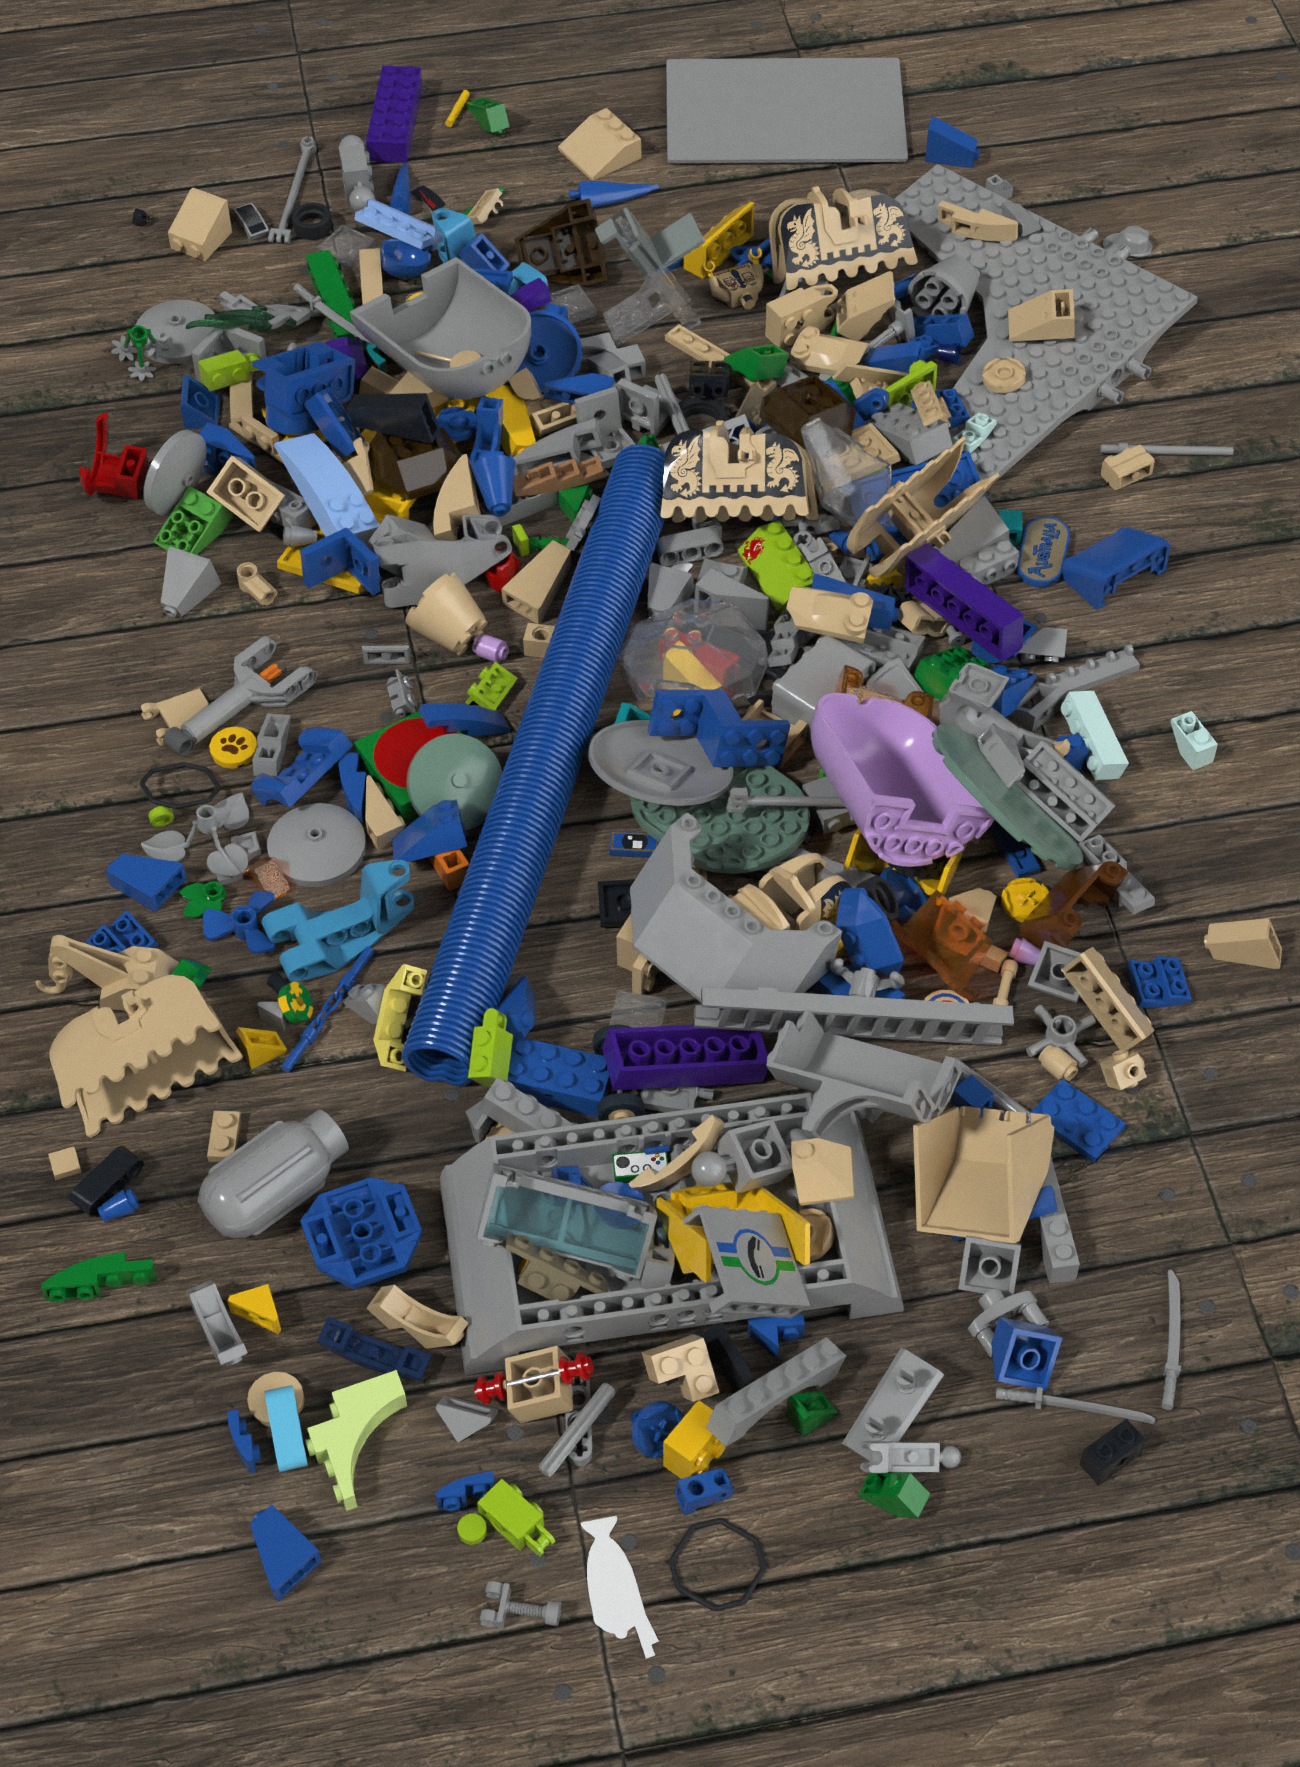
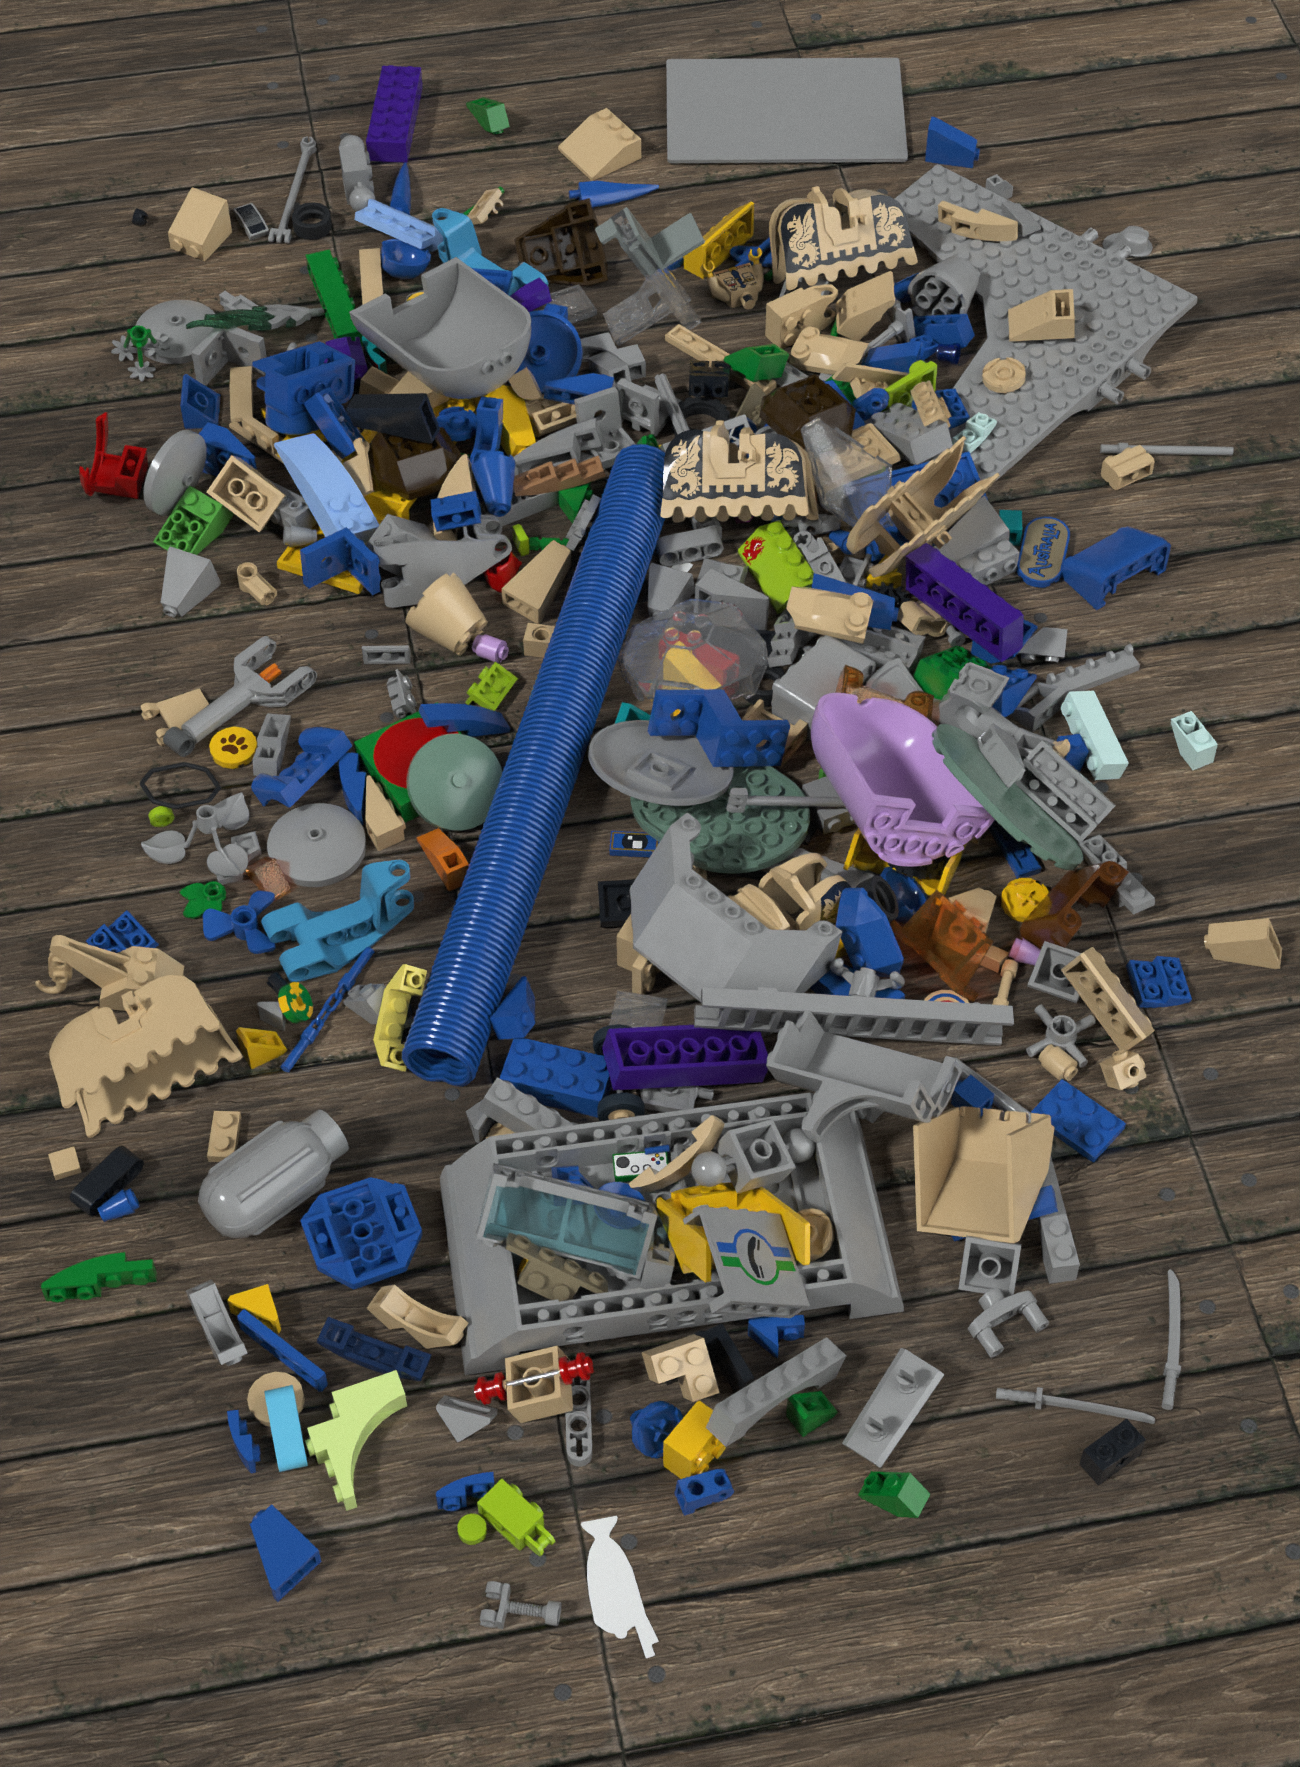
(146, 879): blue slope -> none
(193, 971): green slope -> none
(226, 369): lime brick -> none
(282, 1350): none -> blue tile
(316, 303): light grey sword -> none
(345, 245): clear tile -> none
(429, 197): black sticker -> none
(433, 833): blue slope -> none
(456, 511): none -> blue brick
(457, 108): yellow piece -> none
(460, 359): tan piece -> none
(483, 255): blue slope -> none
(490, 1049): lime brick -> none
(576, 1429): light grey axle -> none
(695, 1597): black piece -> none
(822, 1171): tan slope -> none
(909, 1456): light grey plate -> none
(1024, 1353): blue slope -> none

